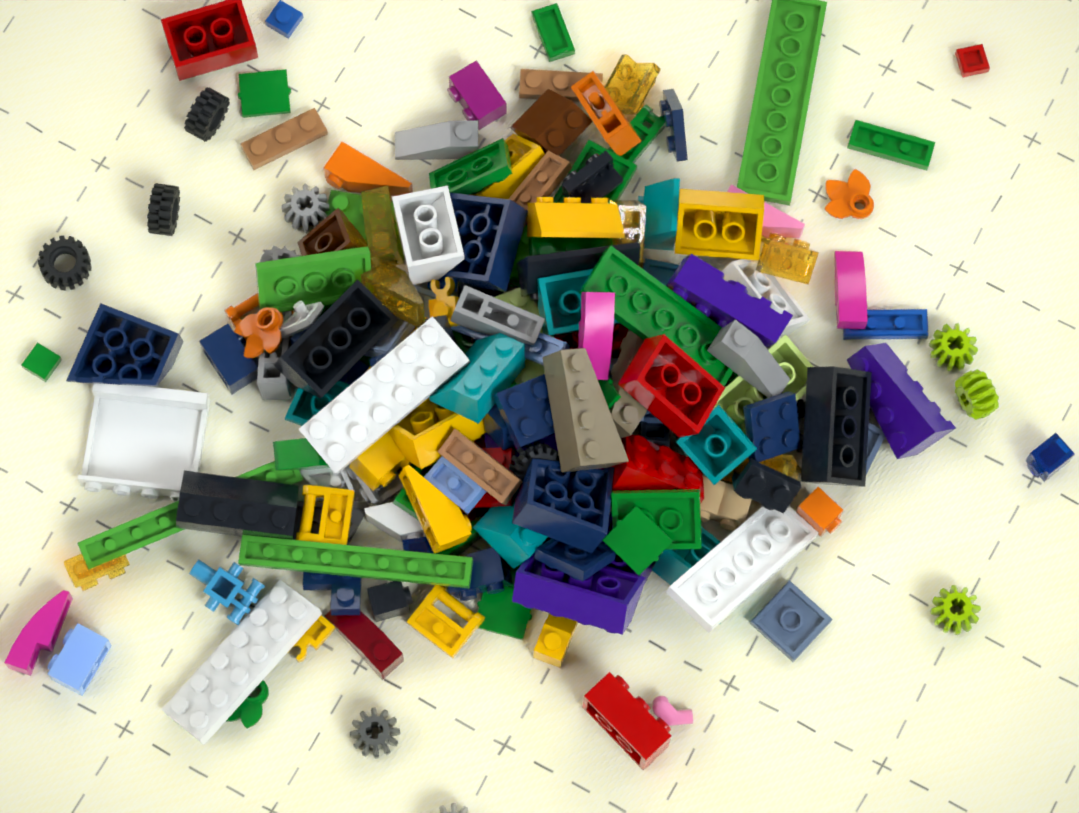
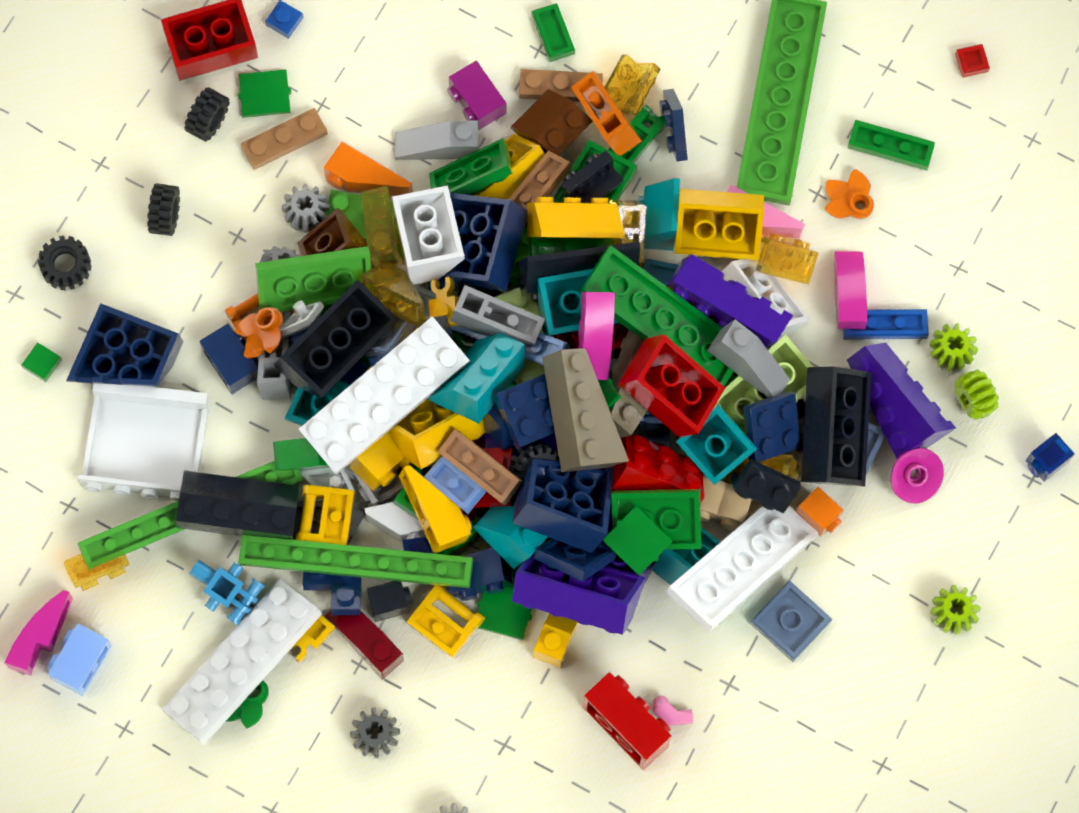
(924, 482): none -> dark pink dish

